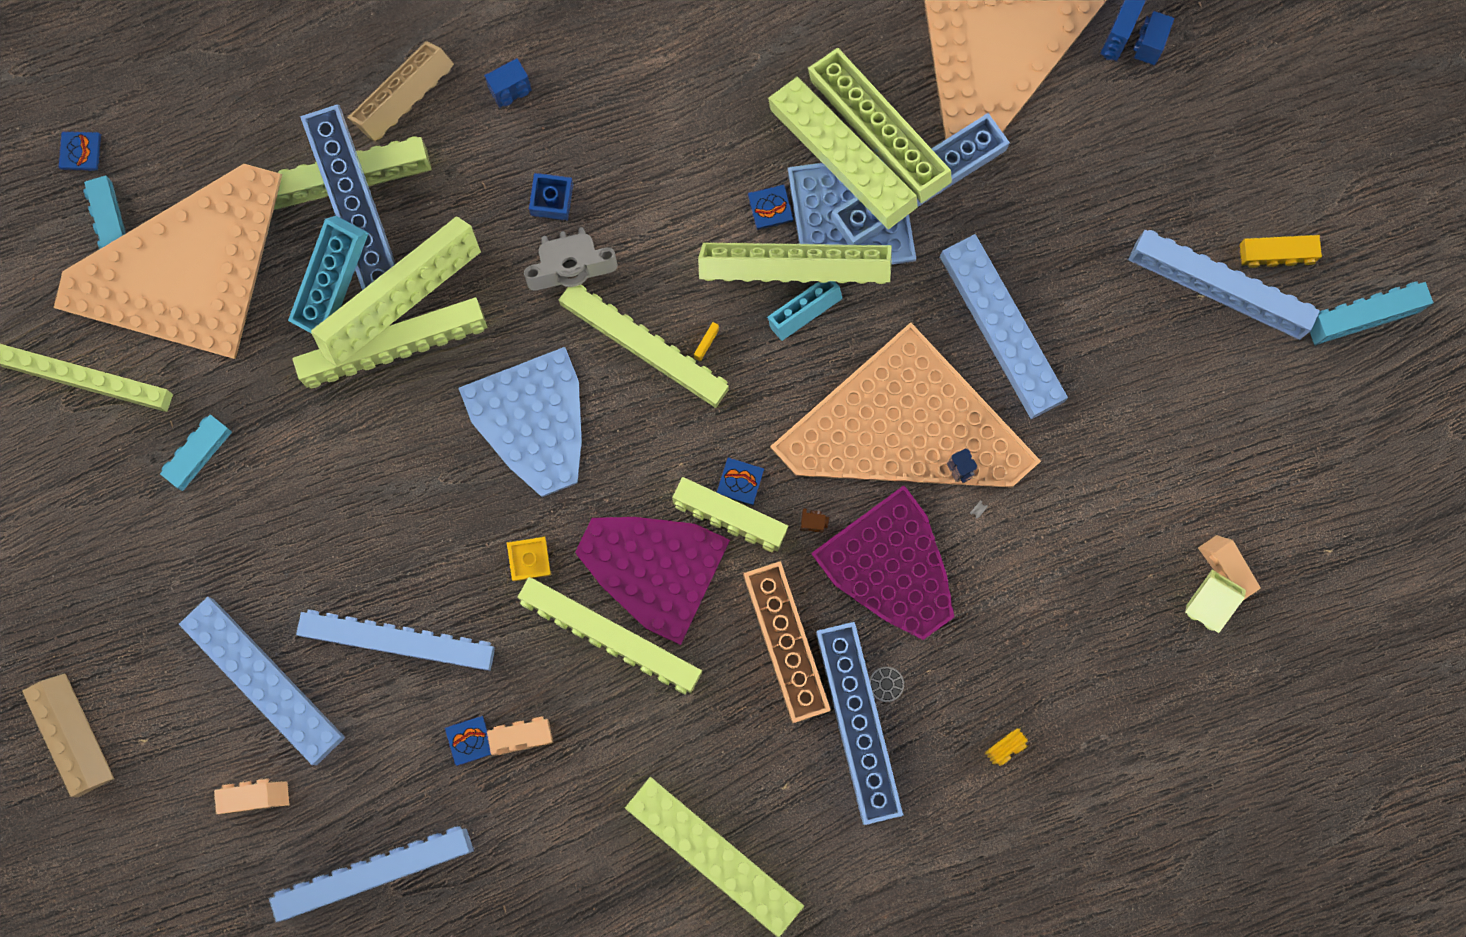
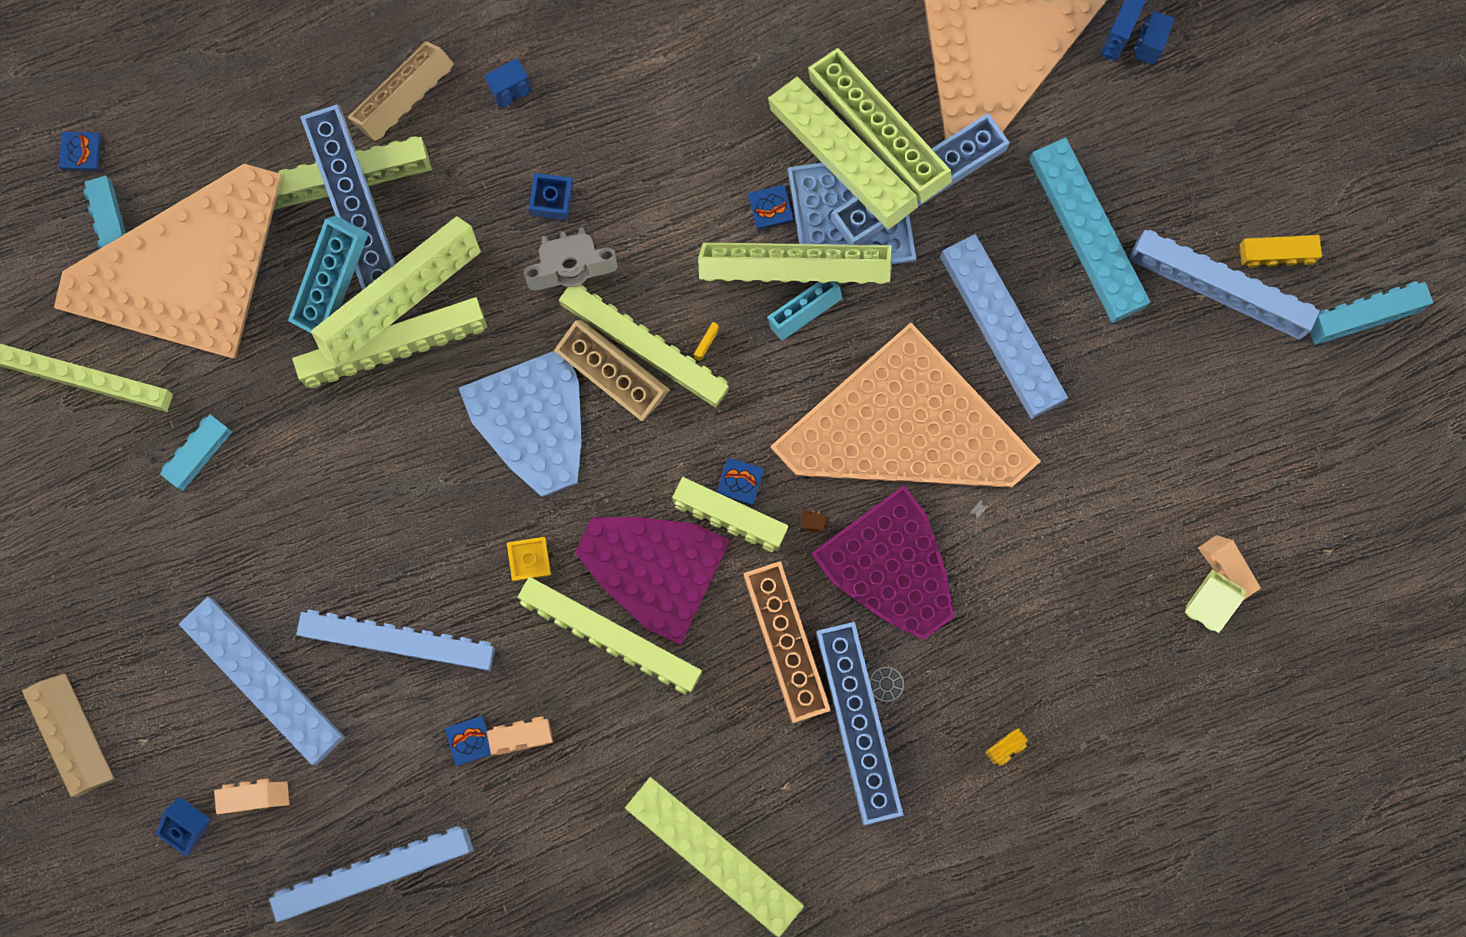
(182, 826): none -> blue slope
(611, 369): none -> tan slope
(962, 466): dark blue brick -> none
(1089, 230): none -> medium azure brick

